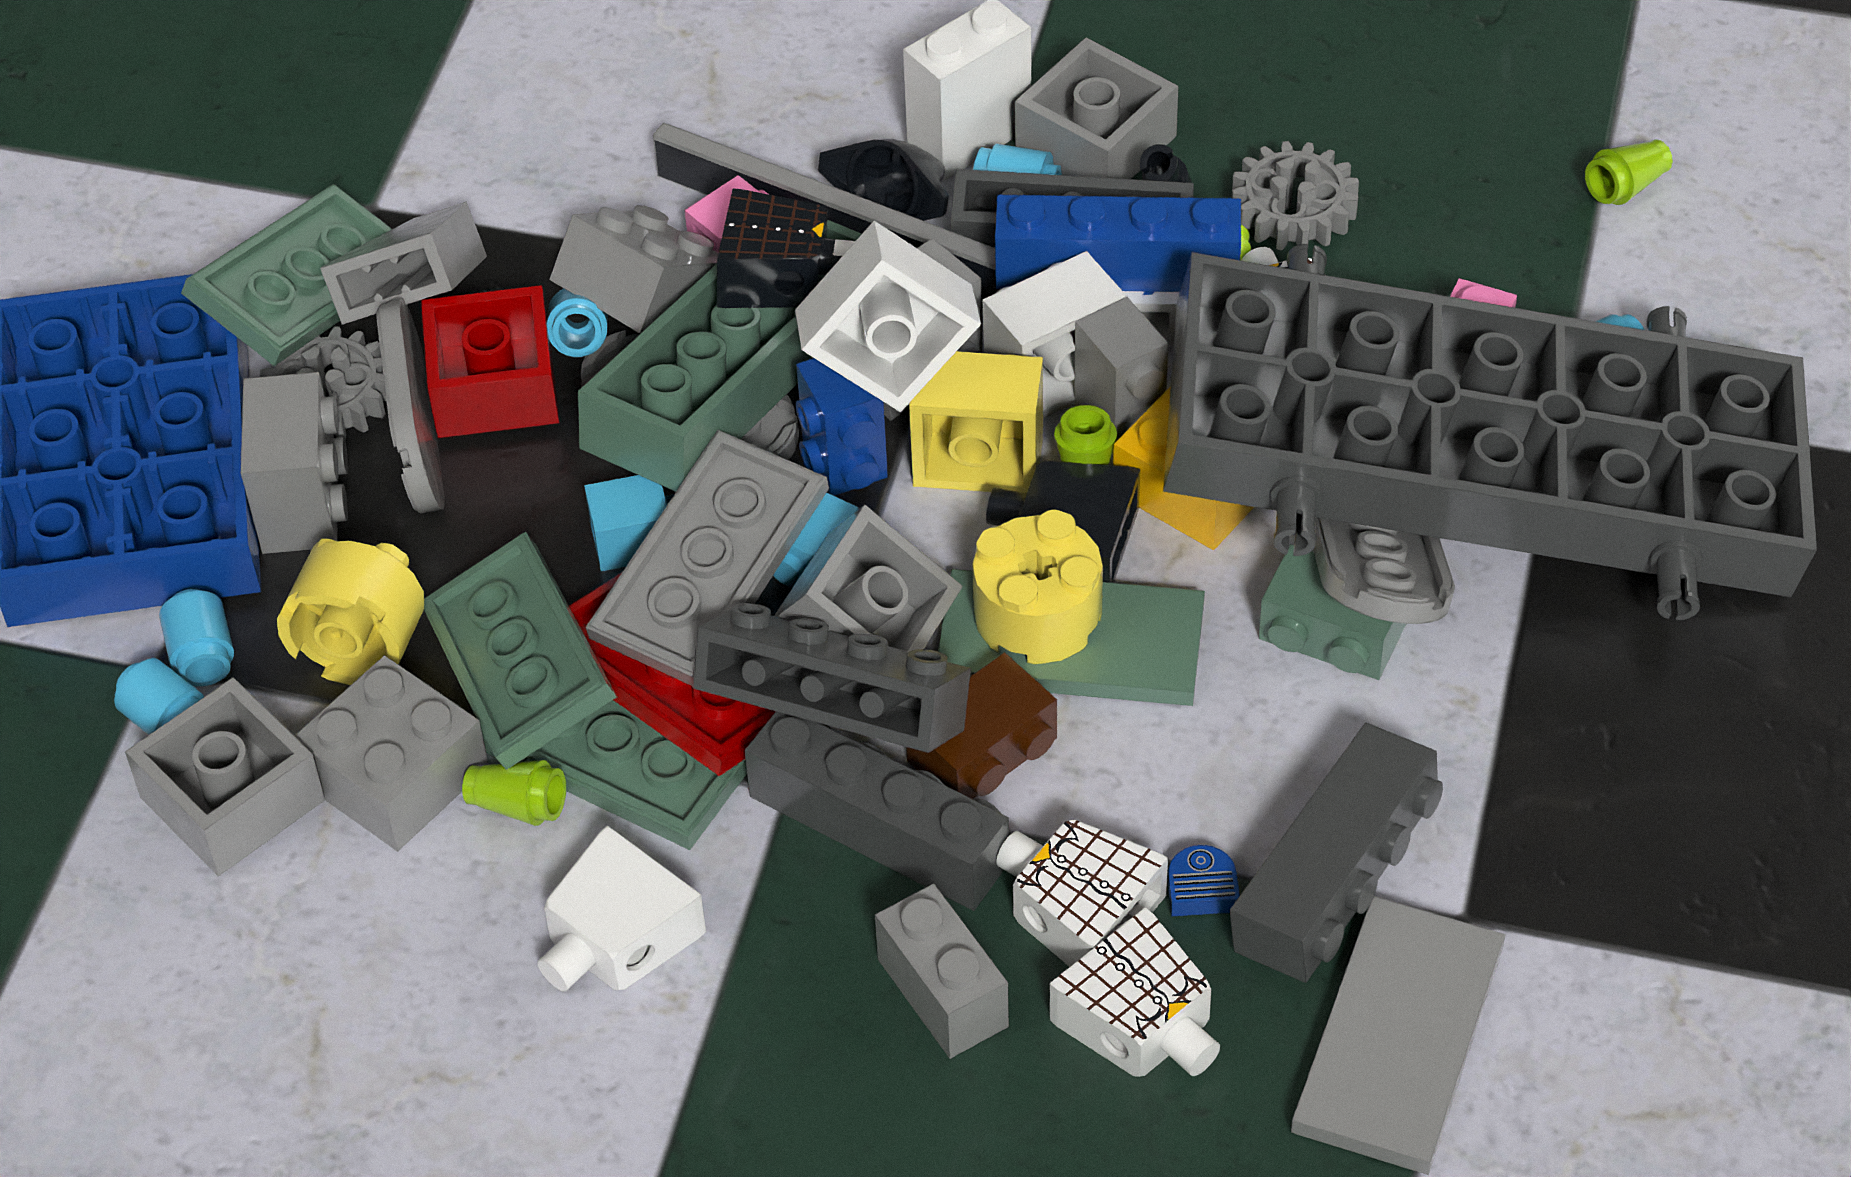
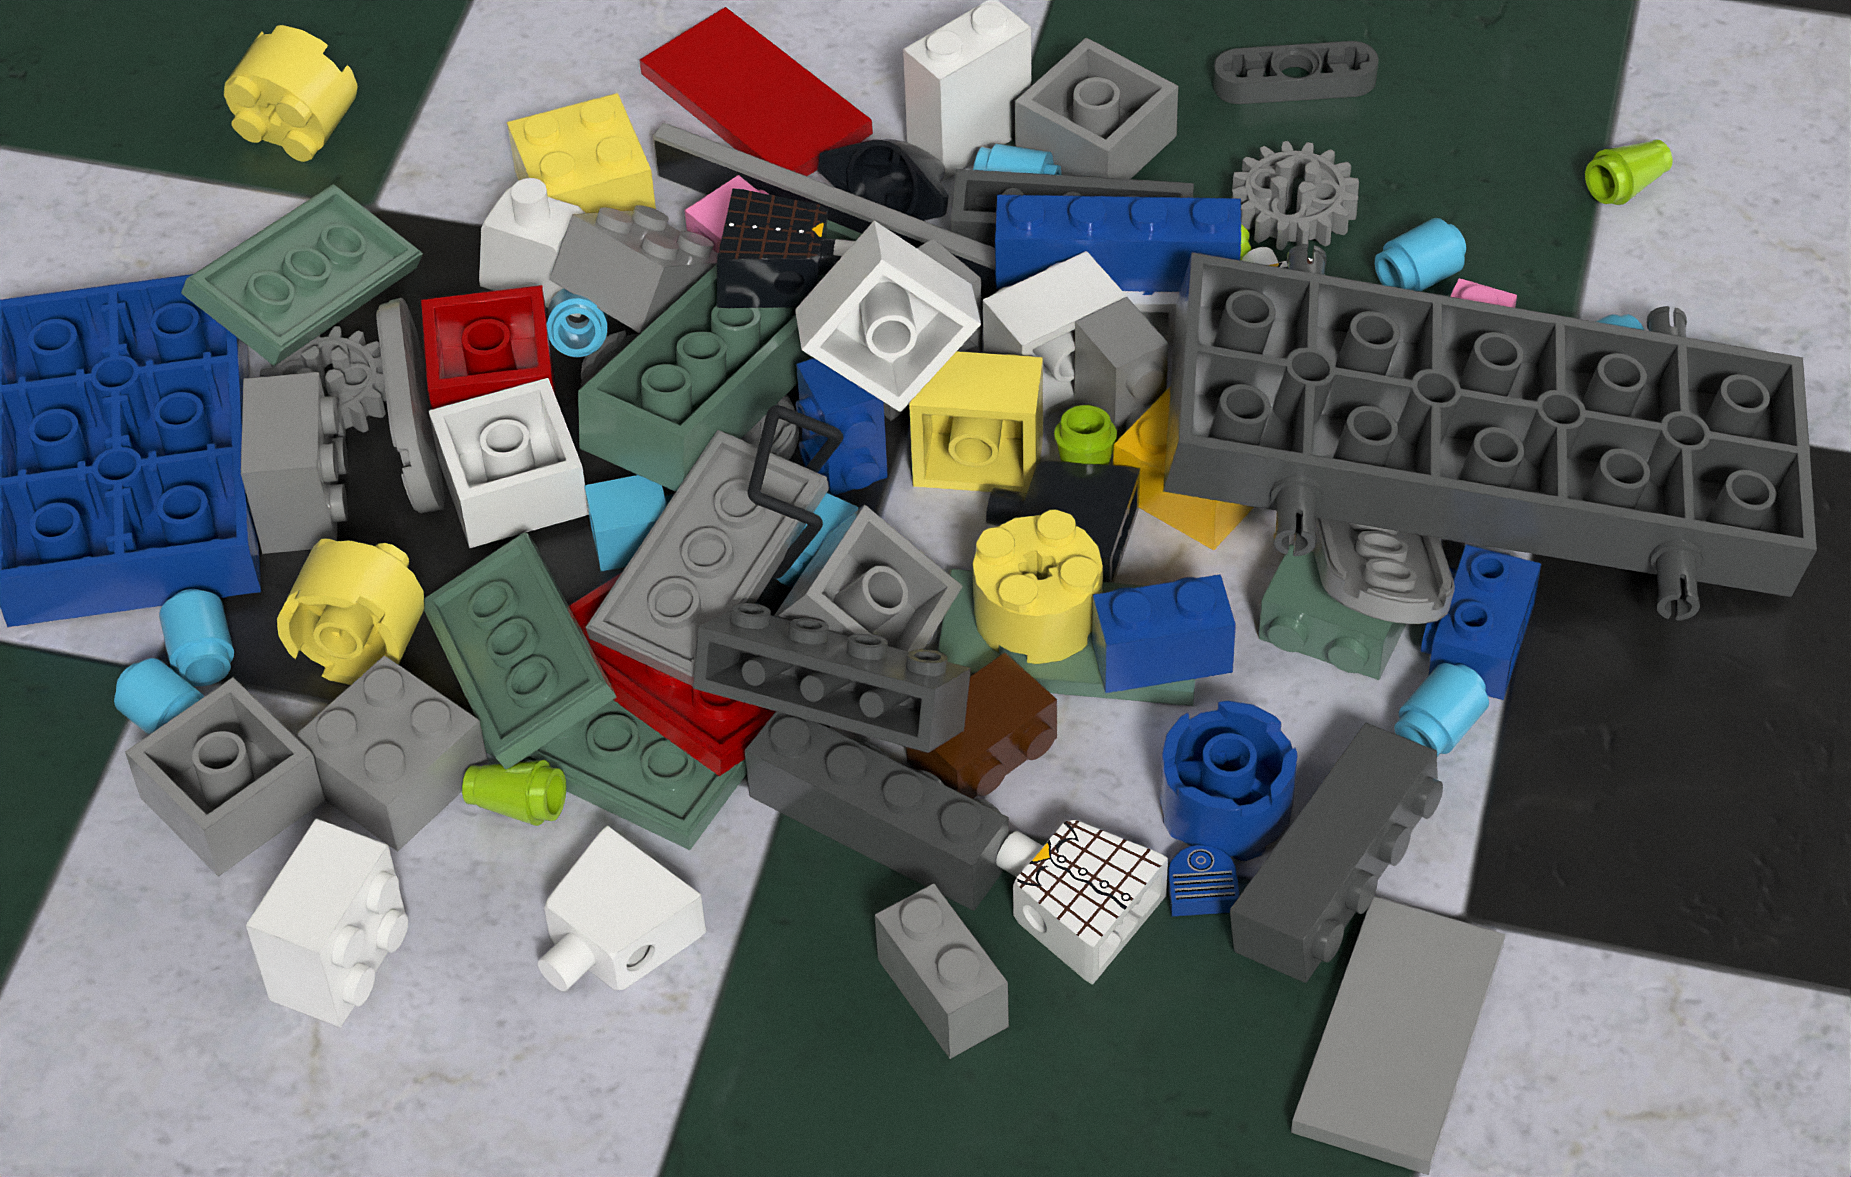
(289, 92): none -> light yellow brick
(328, 923): none -> white brick
(407, 262): light grey slope -> none
(509, 462): none -> white brick
(524, 239): none -> white torso
(584, 155): none -> light yellow brick
(754, 94): none -> red tile
(754, 490): none -> black piece
(1137, 1000): white torso -> none
(1161, 165): black pin -> none
(1163, 633): none -> blue brick
(1228, 779): none -> blue brick
(1335, 83): none -> dark grey beam
(1421, 256): none -> medium azure brick
(1443, 708): none -> medium azure brick
(1485, 616): none -> blue brick

